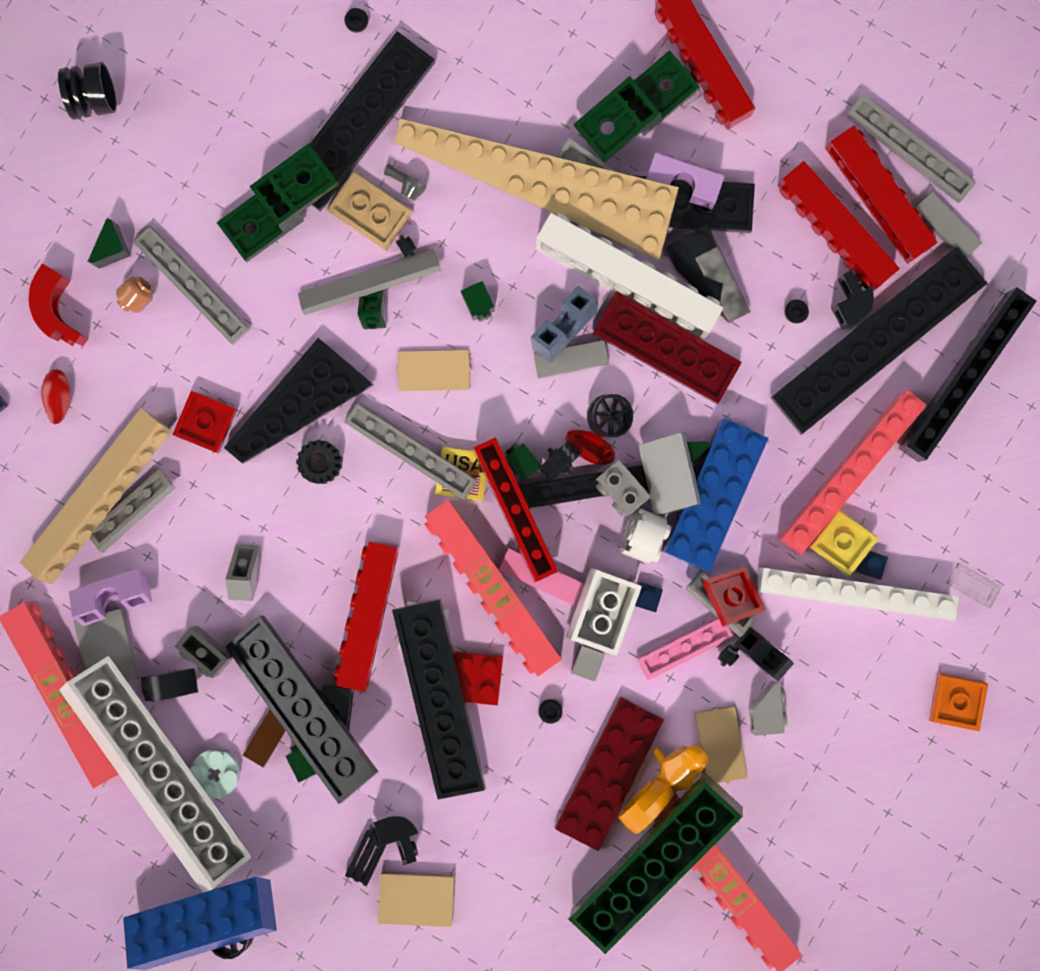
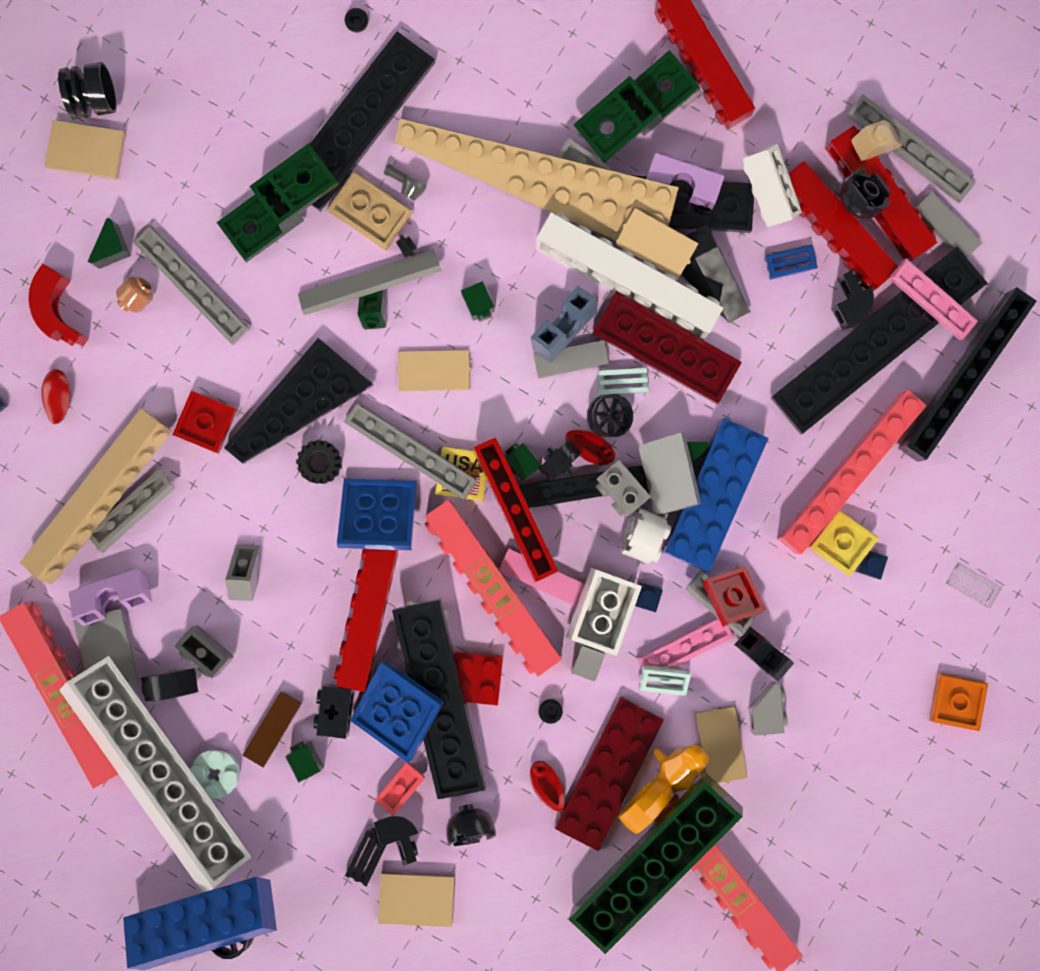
(85, 149): none -> tan tile
(301, 709): black plate -> none
(377, 514): none -> blue plate
(396, 711): none -> blue plate
(400, 788): none -> coral plate
(469, 826): none -> black cylinder
(547, 785): none -> red arm
(644, 380): none -> light aqua tile
(647, 669): none -> light aqua tile
(656, 243): none -> tan piece
(728, 656): black plate -> none
(770, 266): none -> blue tile
(772, 185): none -> white brick
(803, 308): black plate -> none
(857, 594): white brick -> none
(864, 194): none -> black cylinder
(875, 140): none -> tan slope
(933, 299): none -> bright pink tile

